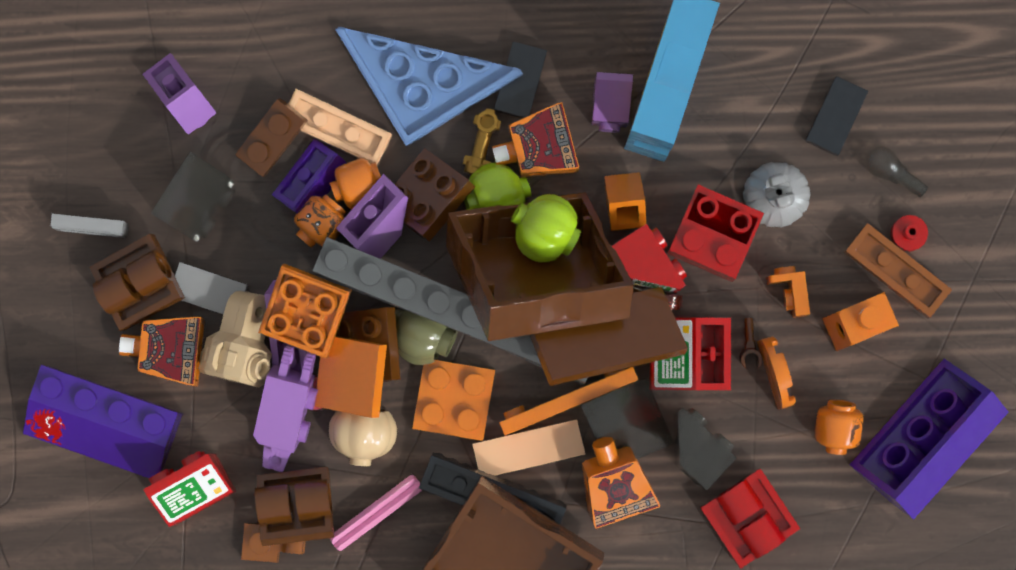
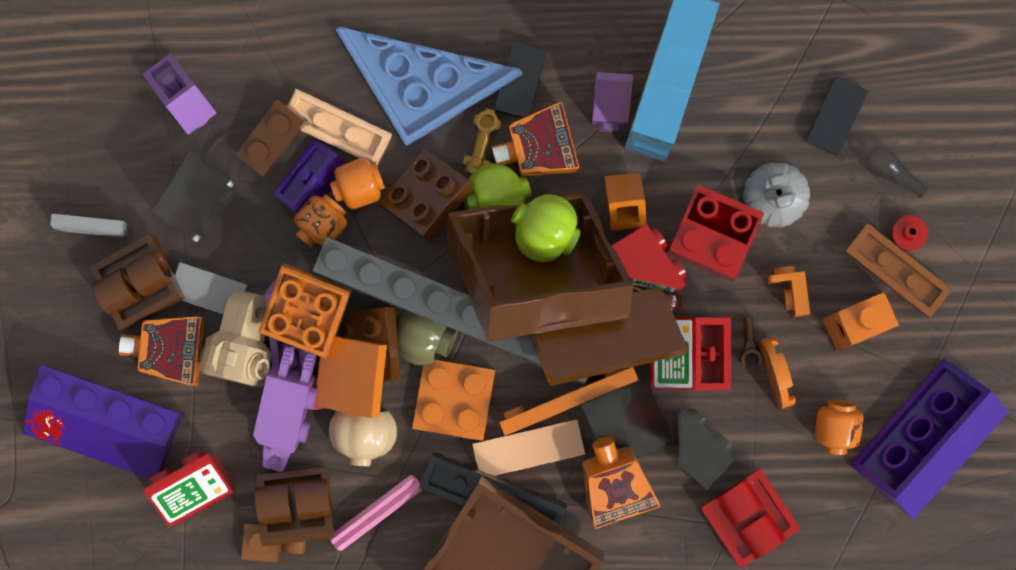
(376, 219): medium lavender slope -> none

